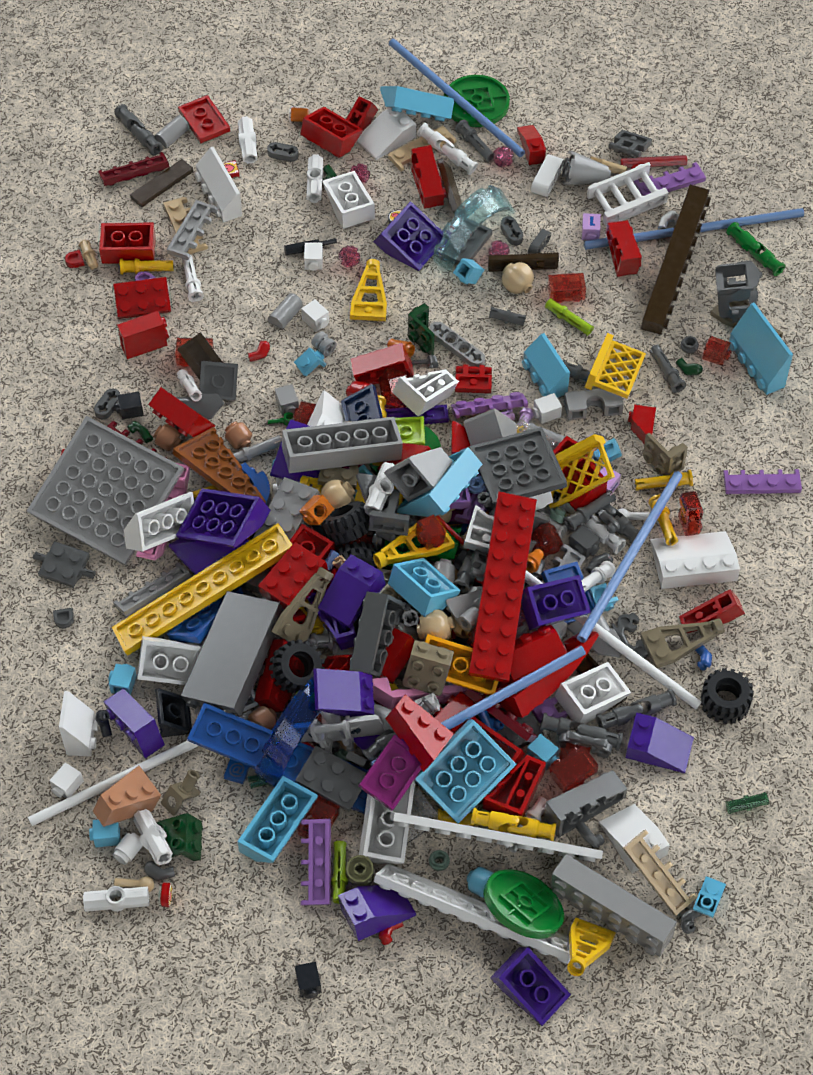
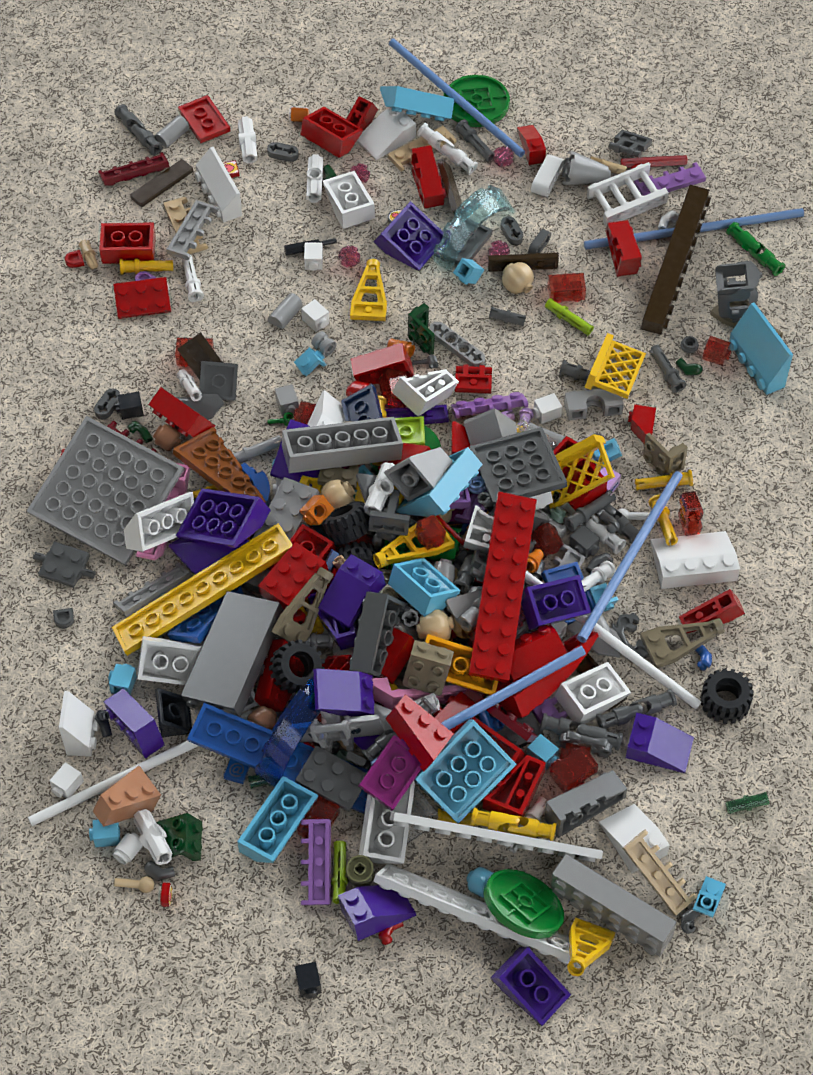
(103, 899): white piece -> none
(143, 334): red brick -> none
(181, 791): dark tan bracket -> none
(238, 435): nougat head -> none
(261, 352): red arm -> none
(439, 854): sand green plate -> none
(546, 367): medium azure slope -> none
(585, 832): dark grey arm -> none
(591, 226): lavender brick -> none
(762, 483): medium lavender hinge -> none

